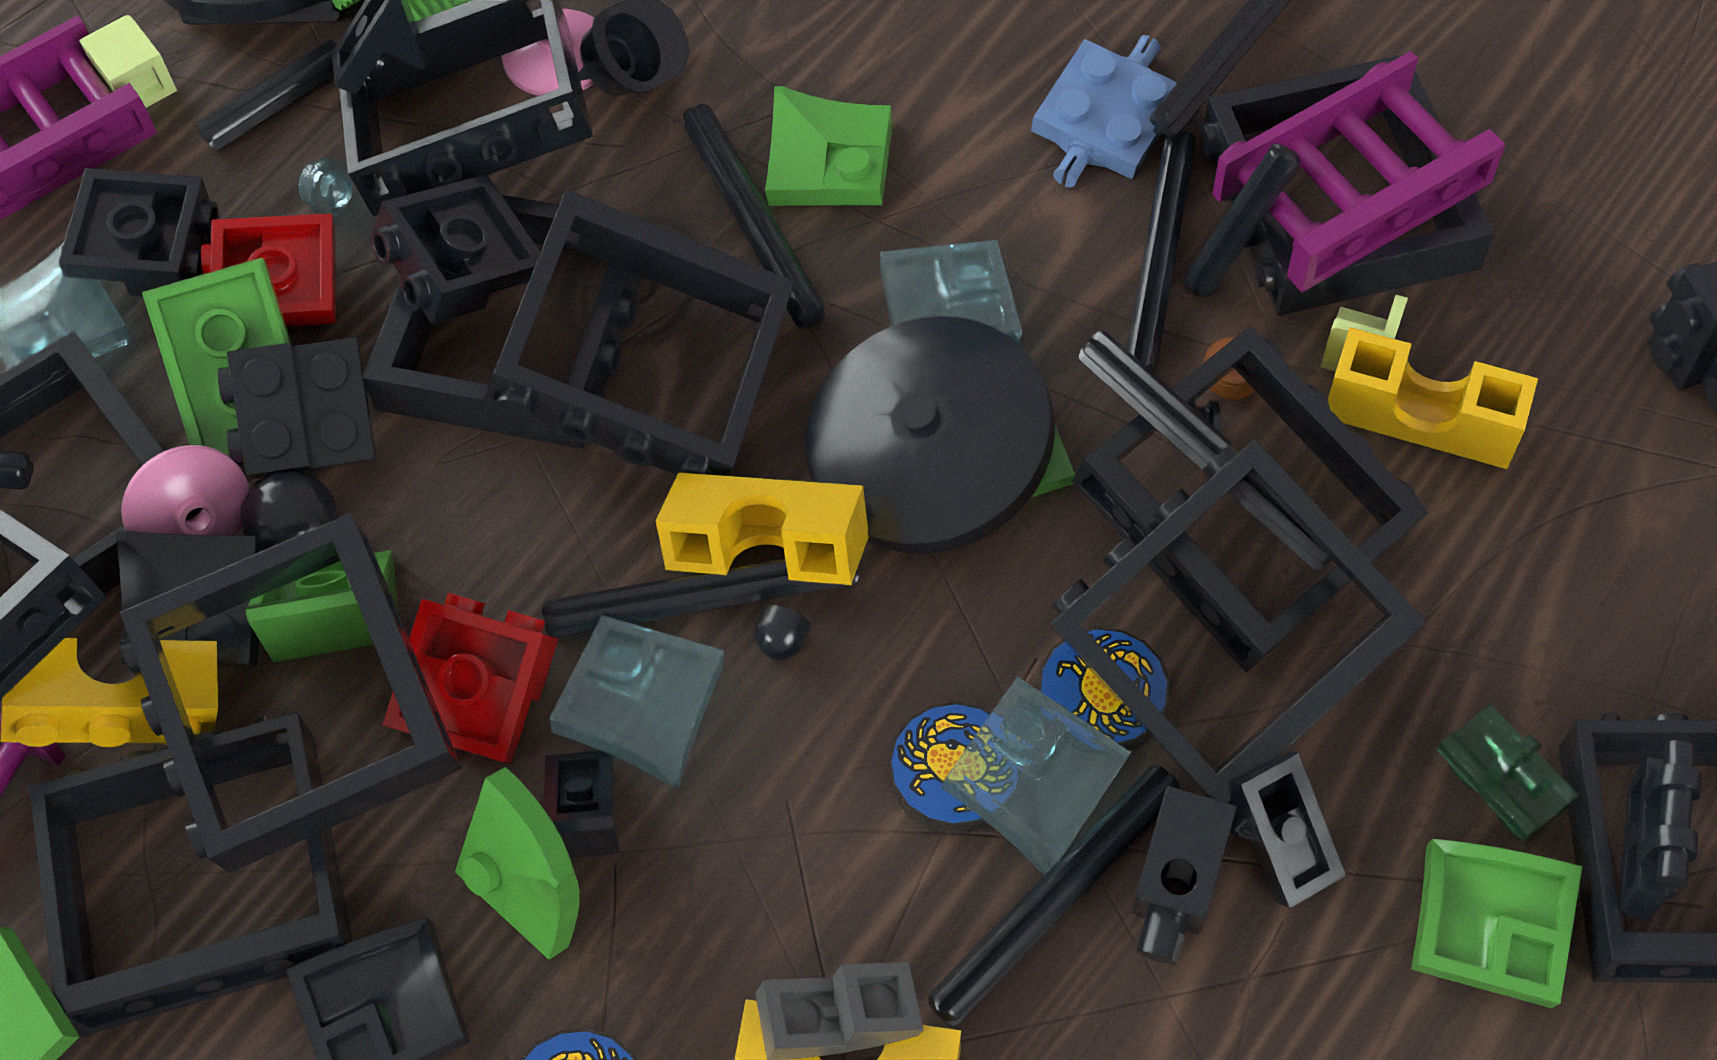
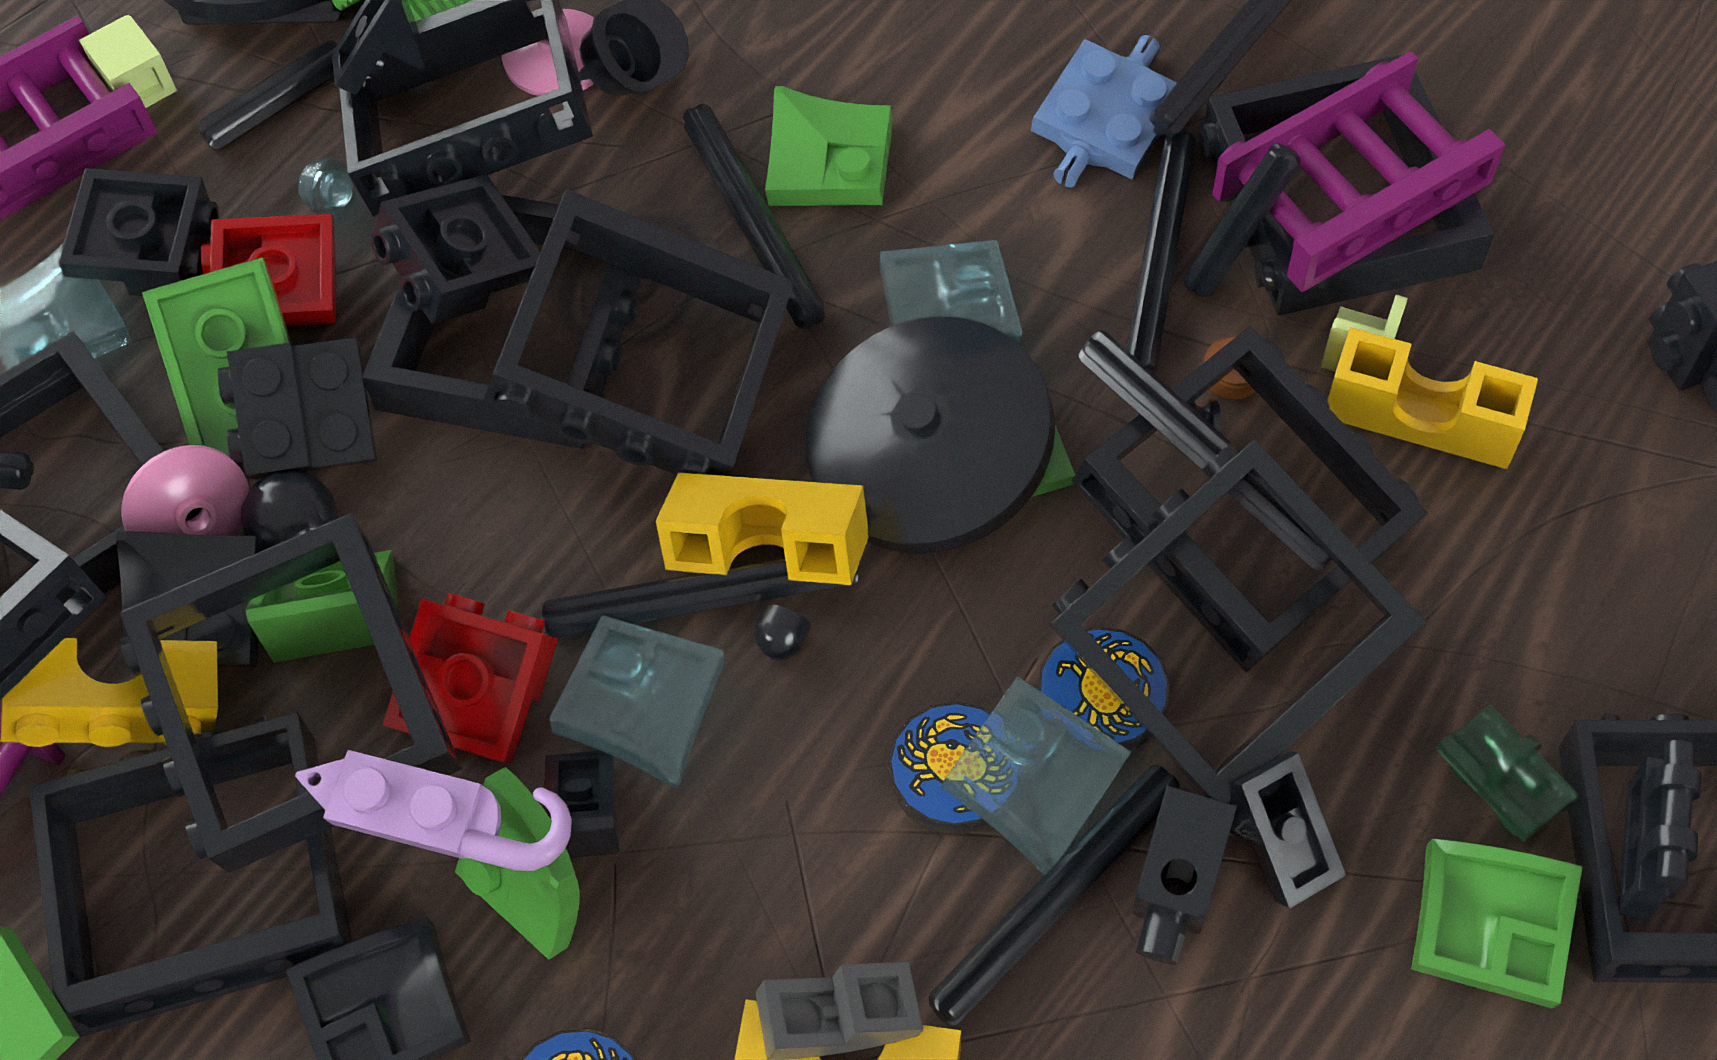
(430, 811): none -> lavender plate

